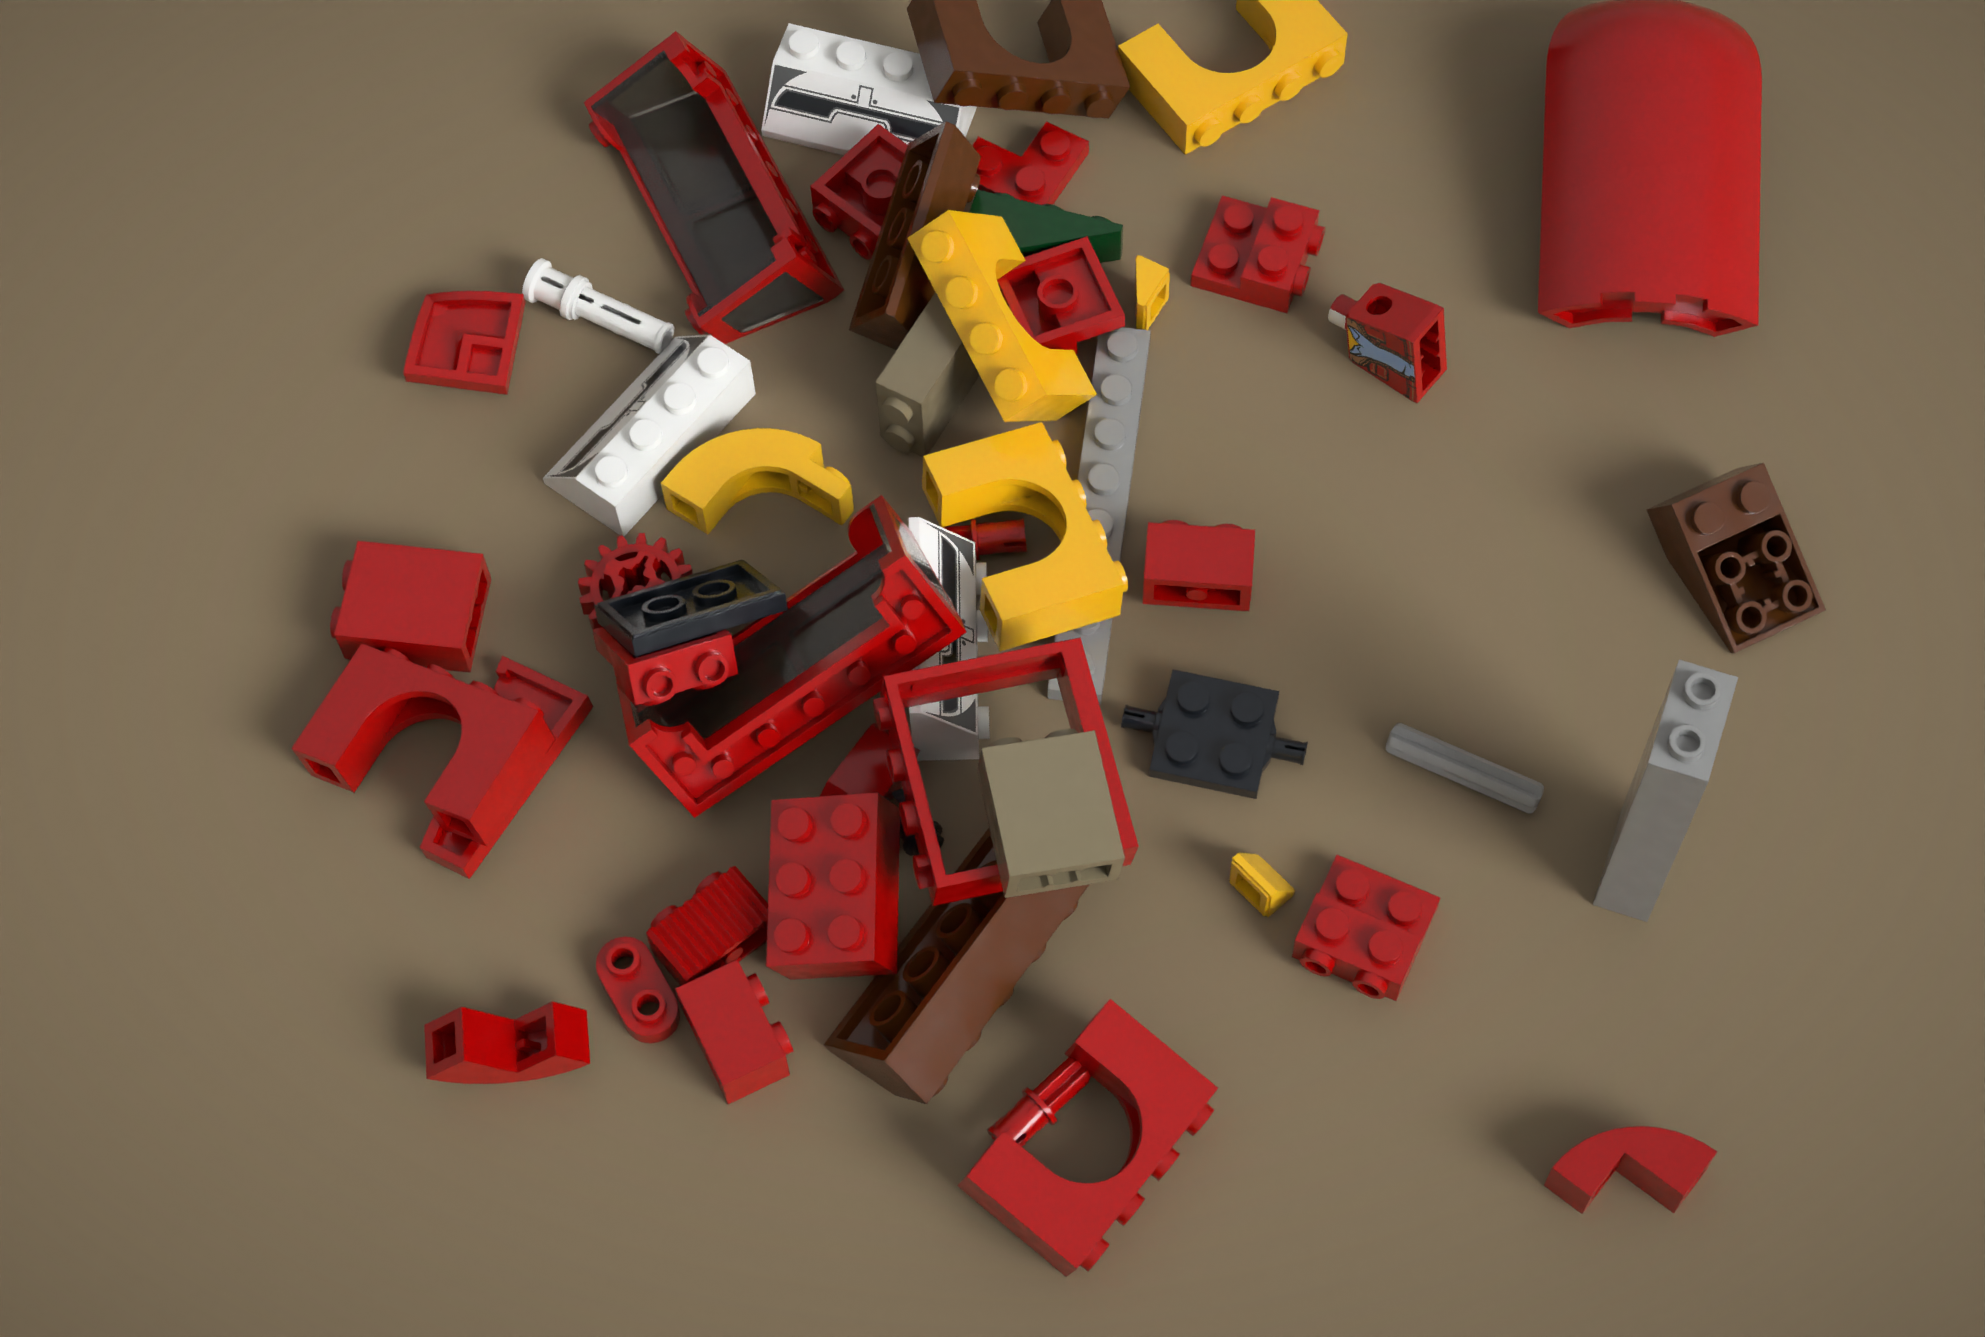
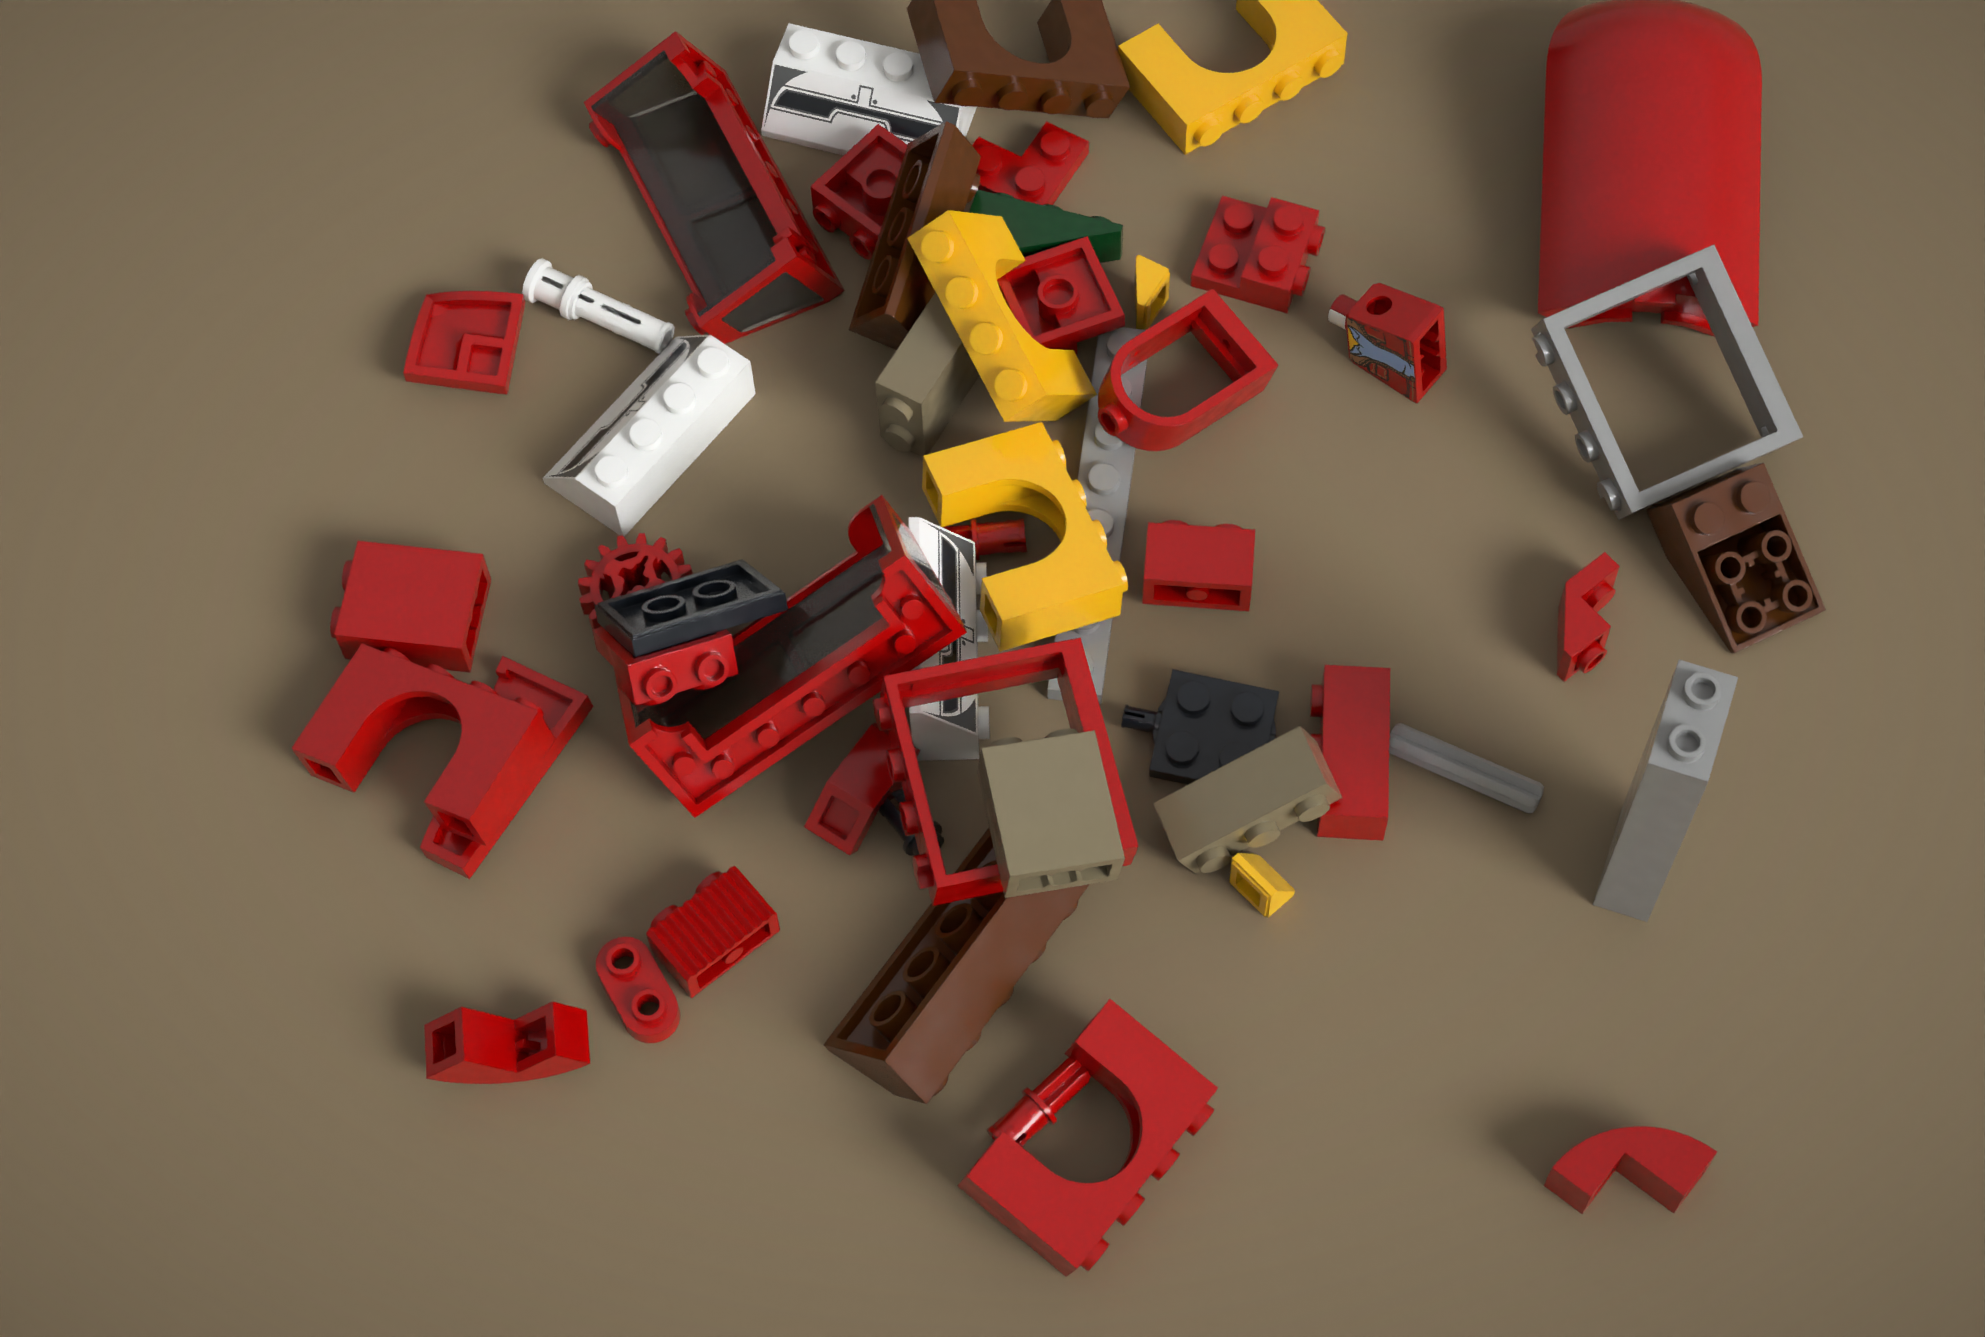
(734, 1031): red brick -> none
(750, 464): yellow arch -> none
(833, 886): red brick -> none
(1222, 337): none -> red window
(1248, 801): none -> dark tan brick
(1355, 744): none -> red brick
(1365, 928): red plate -> none
(1580, 628): none -> red slope
(1738, 346): none -> light grey window

